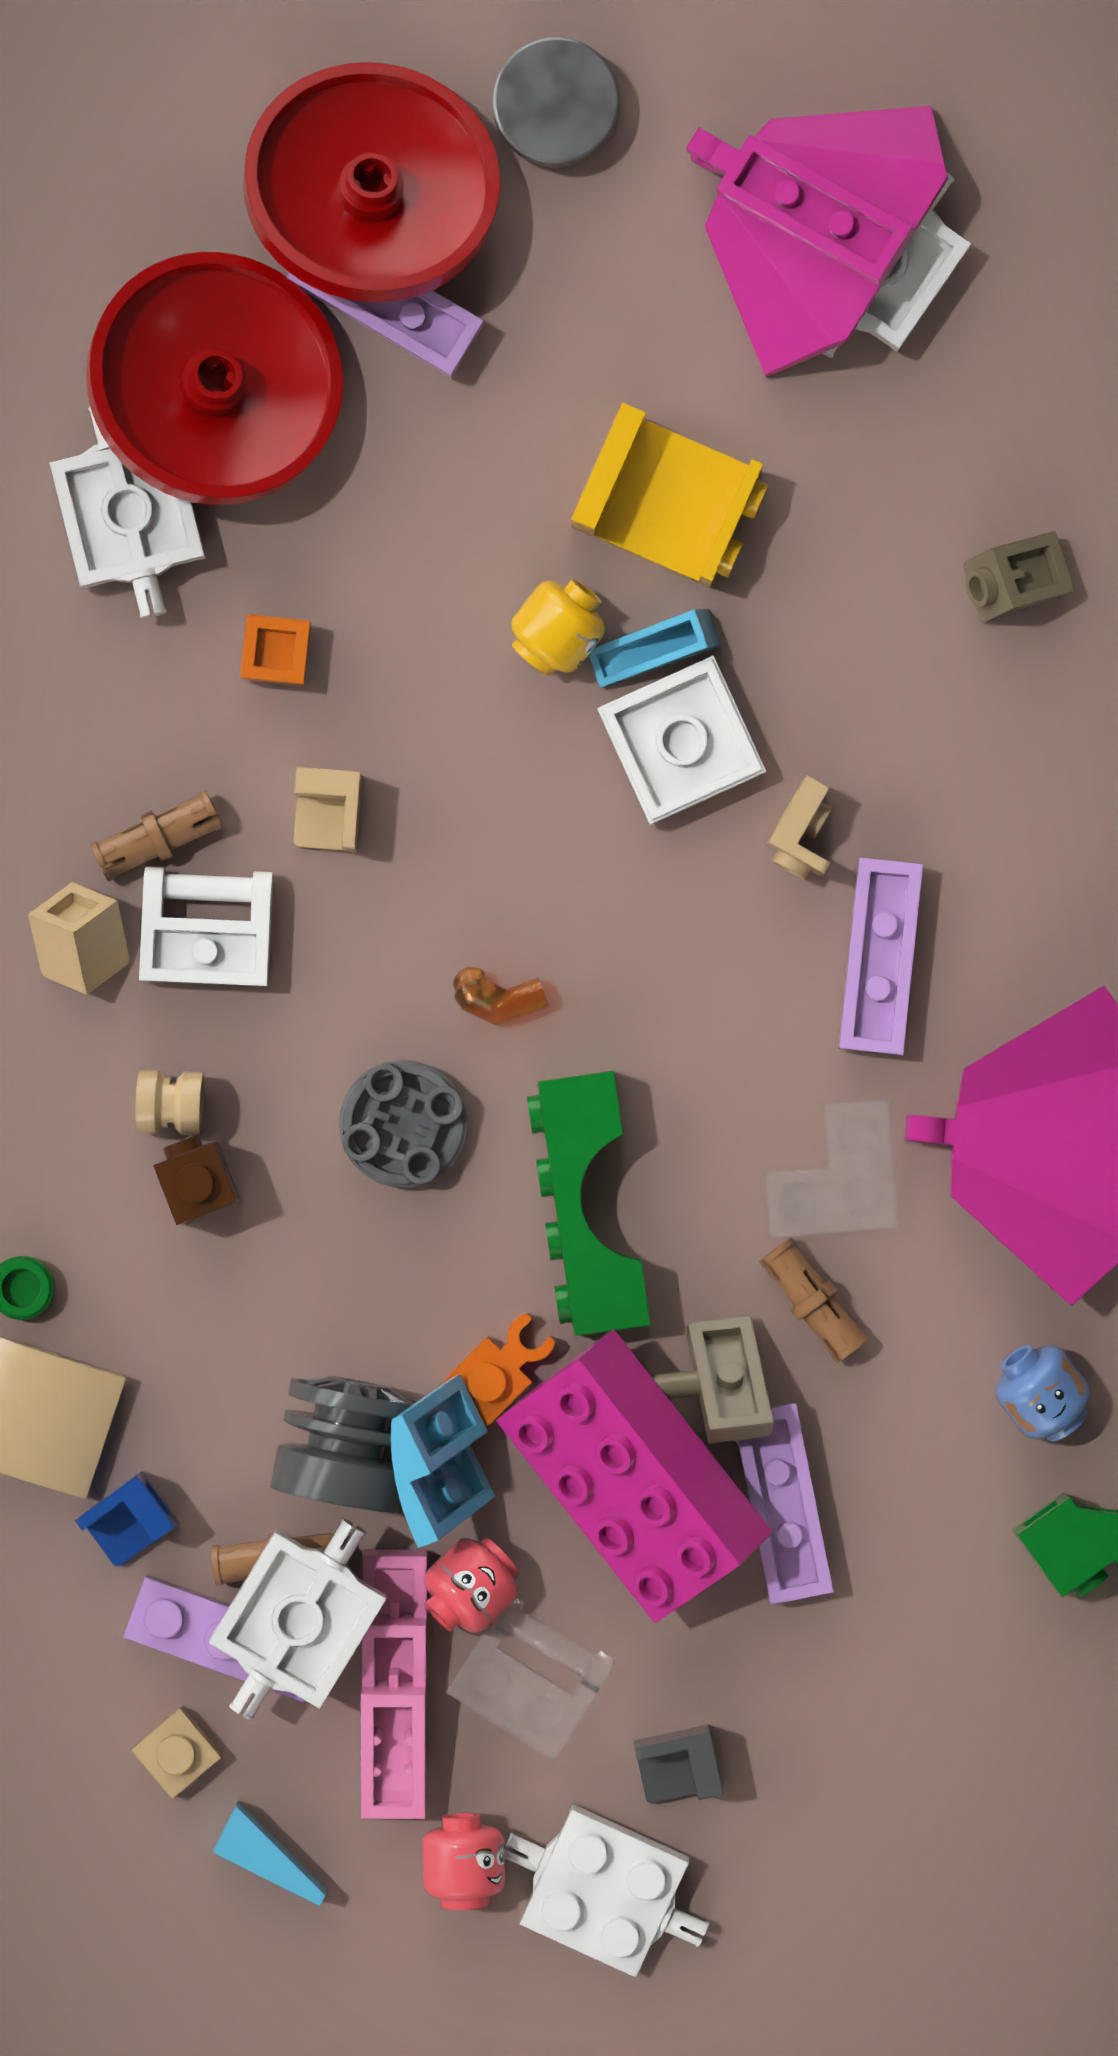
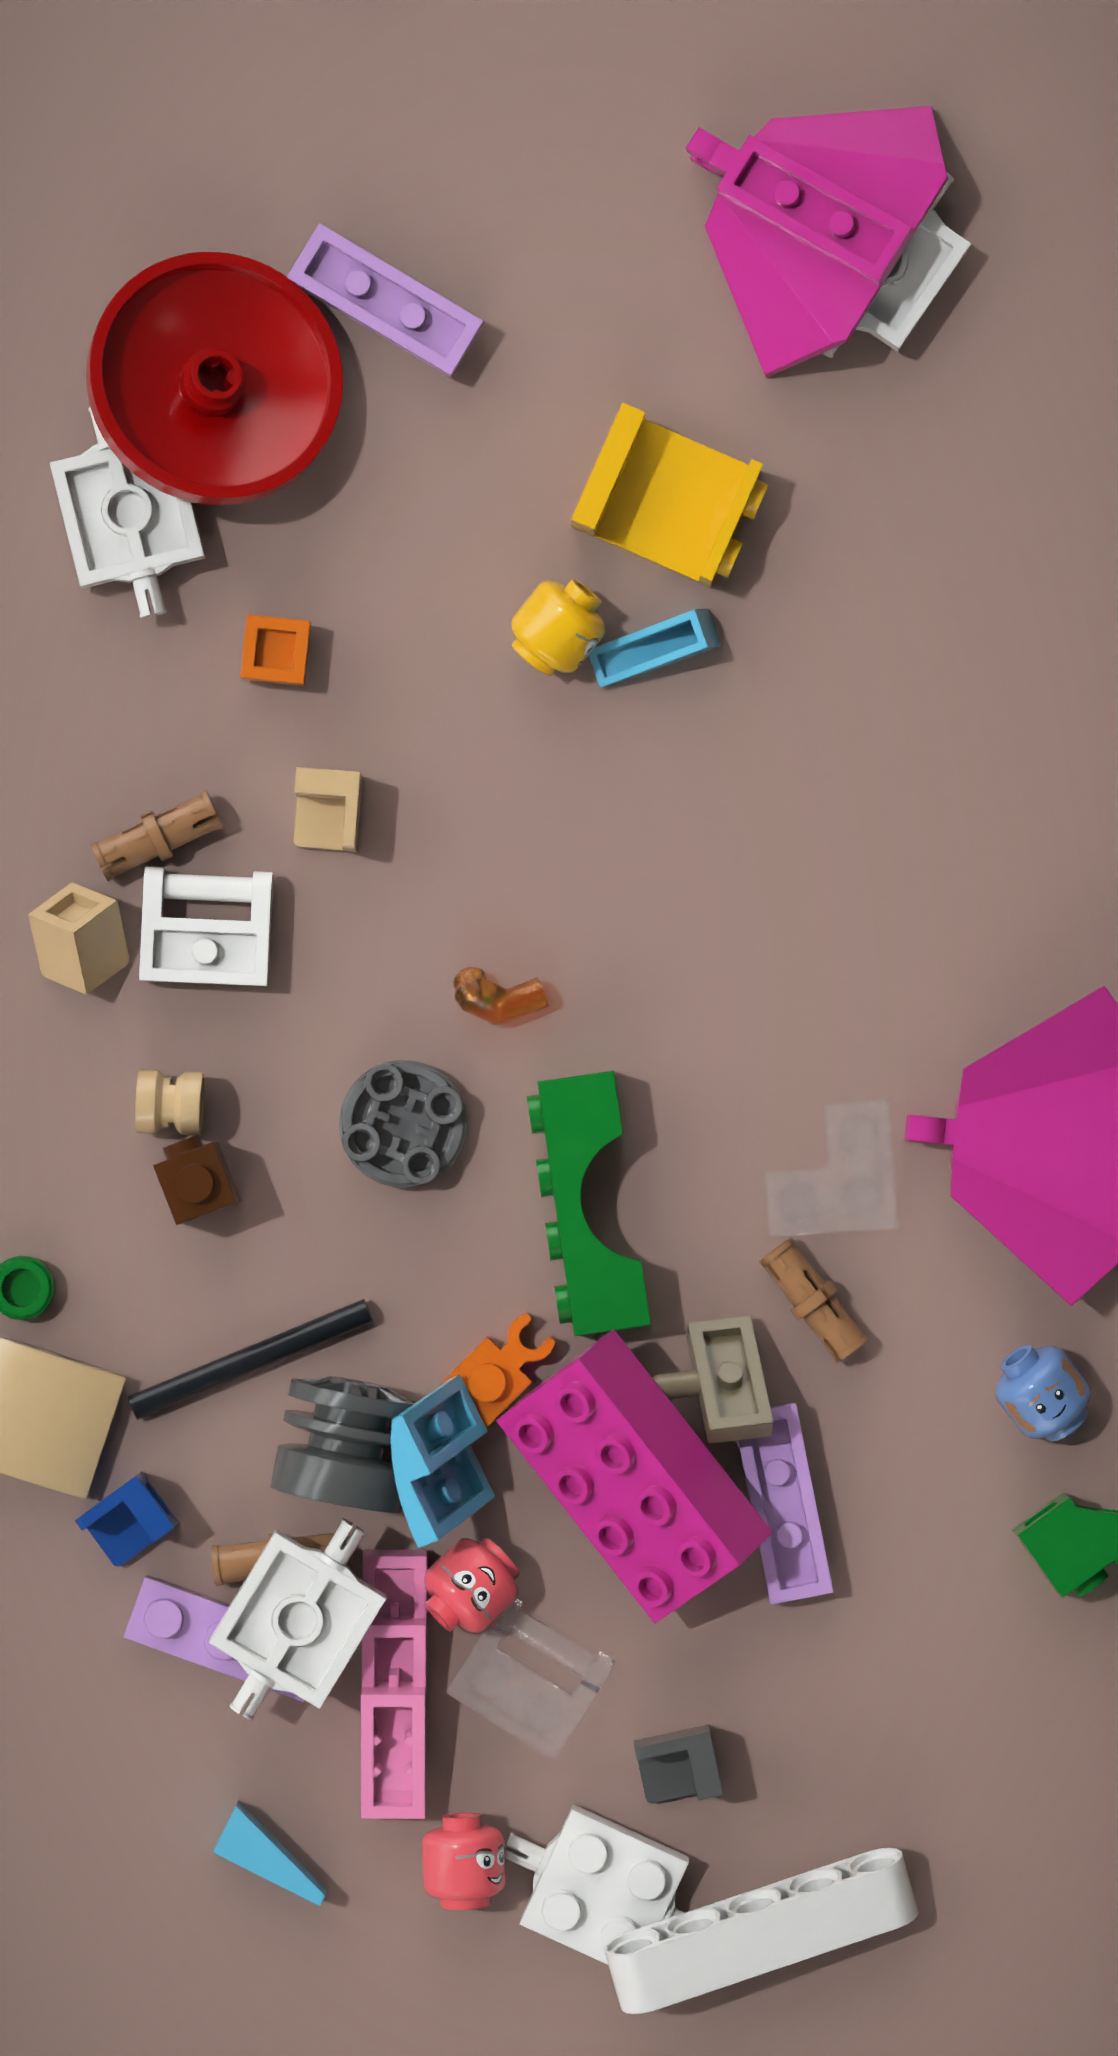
(176, 1752): tan plate -> none
(250, 1359): none -> black bar
(371, 182): red dish -> none
(556, 102): flat silver tile -> none
(681, 740): white plate -> none
(761, 1930): none -> white beam
(801, 817): tan bracket -> none
(880, 956): lavender plate -> none
(1017, 576): dark tan bracket -> none

